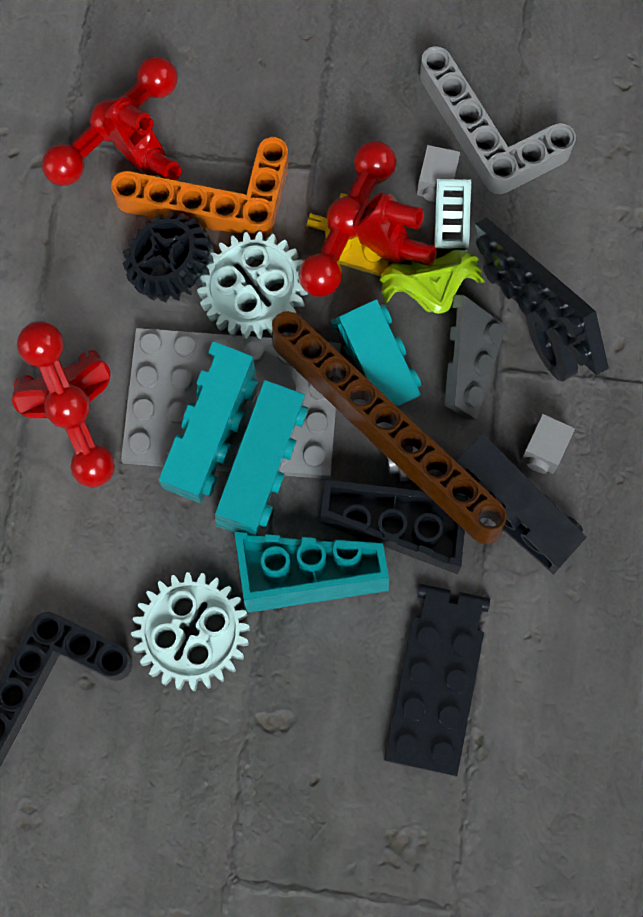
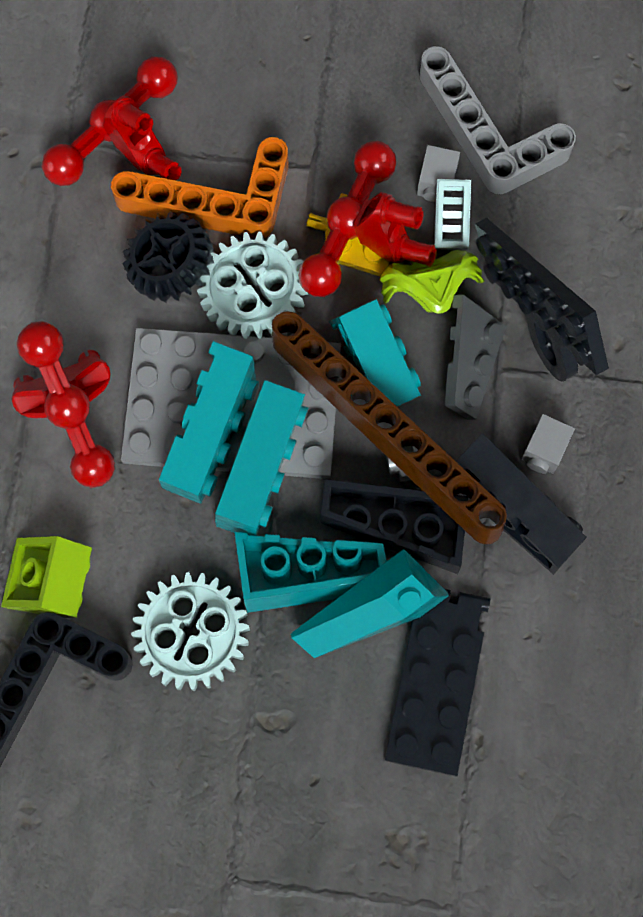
(47, 576): none -> lime slope
(381, 601): none -> teal wedge

